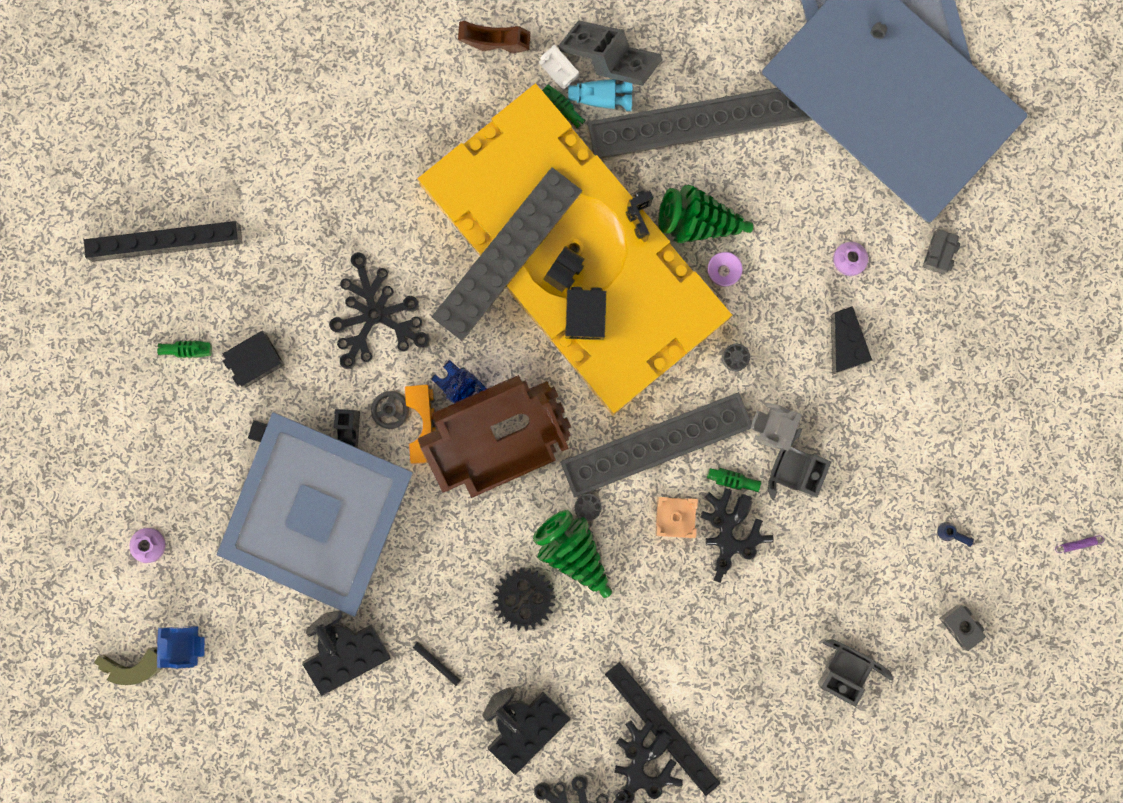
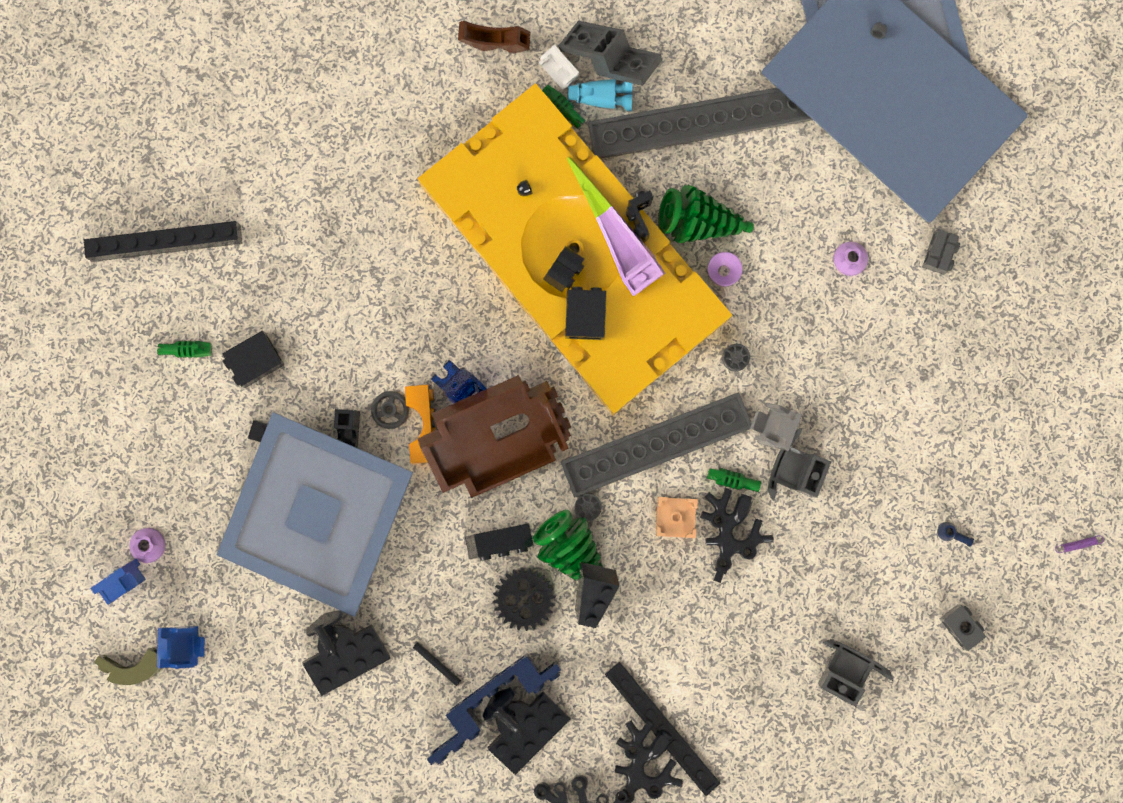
(119, 582): none -> blue panel
(368, 293): black plant -> none
(466, 721): none -> dark blue bracket
(499, 542): none -> black wedge
(506, 254): dark grey plate -> none
(524, 188): none -> black hinge
(594, 593): none -> black wedge
(632, 257): none -> lavender plate
(848, 342): black wedge -> none

